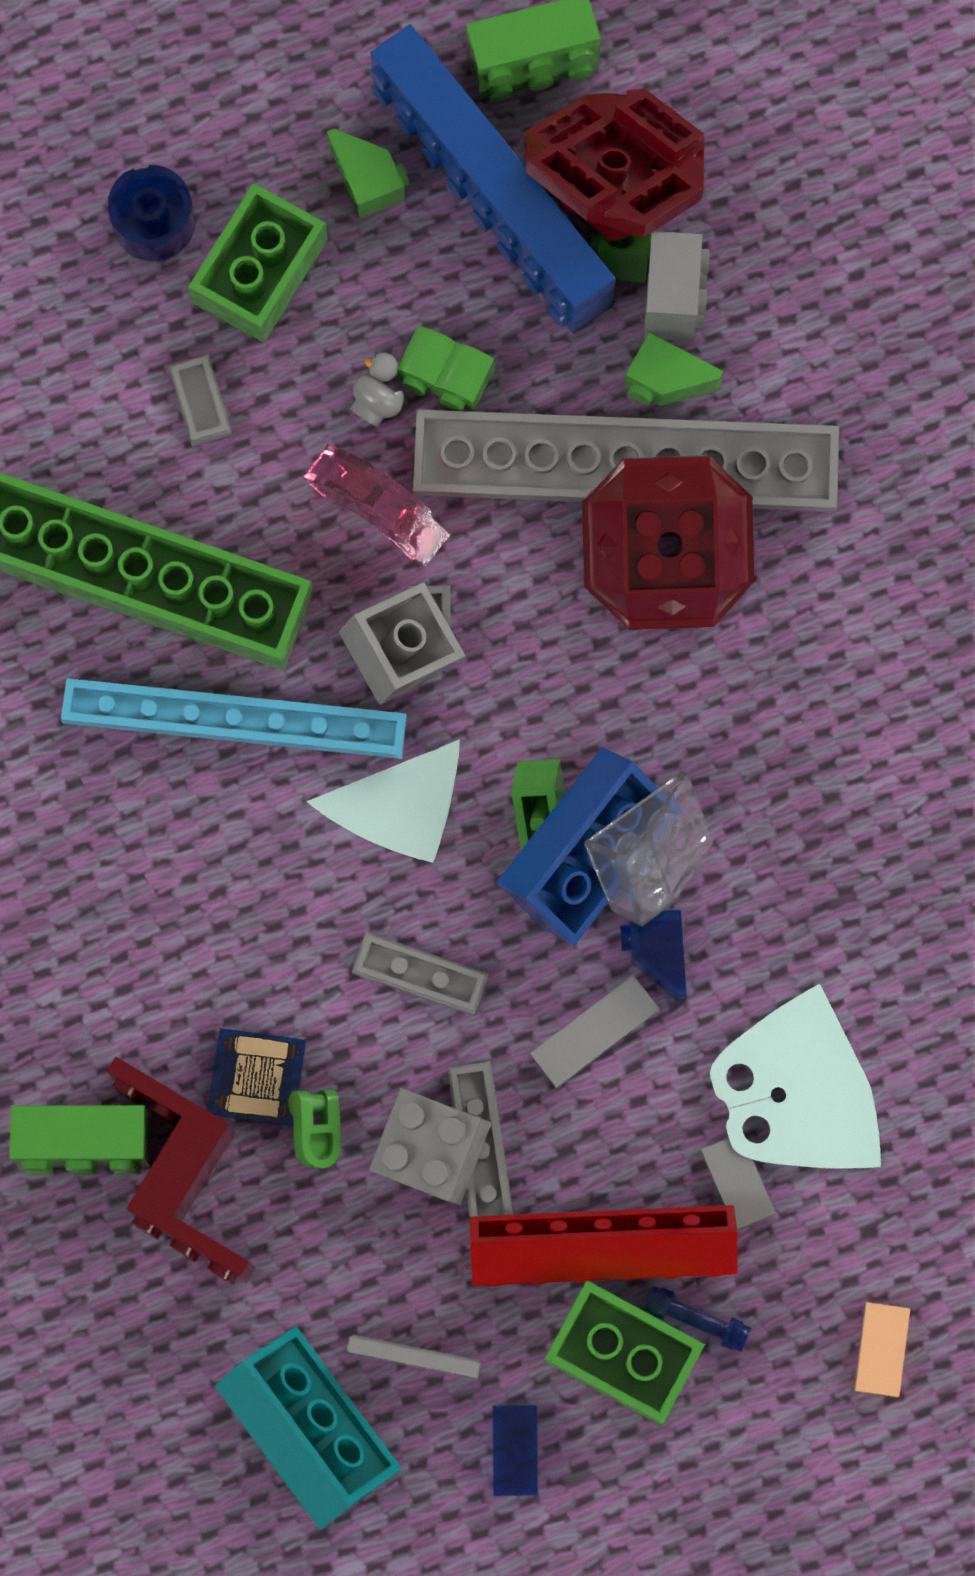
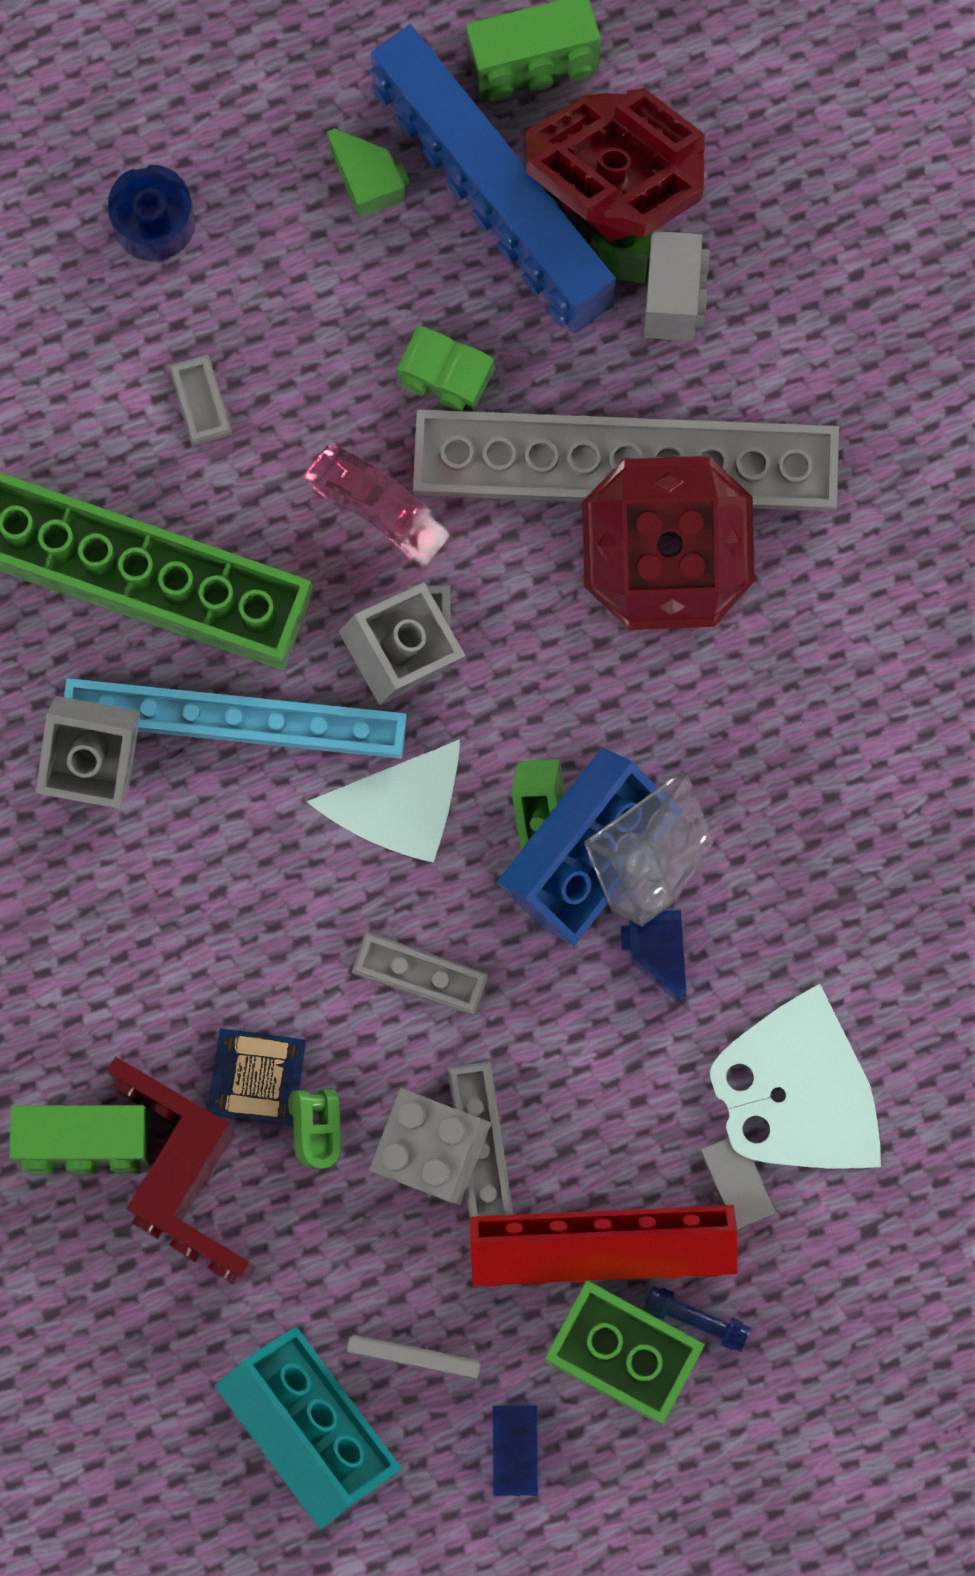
(87, 752): none -> light grey brick
(258, 262): bright green brick -> none
(372, 396): light grey animal -> none
(594, 1032): light grey tile -> none
(668, 374): bright green slope -> none
(882, 1349): light nougat tile -> none

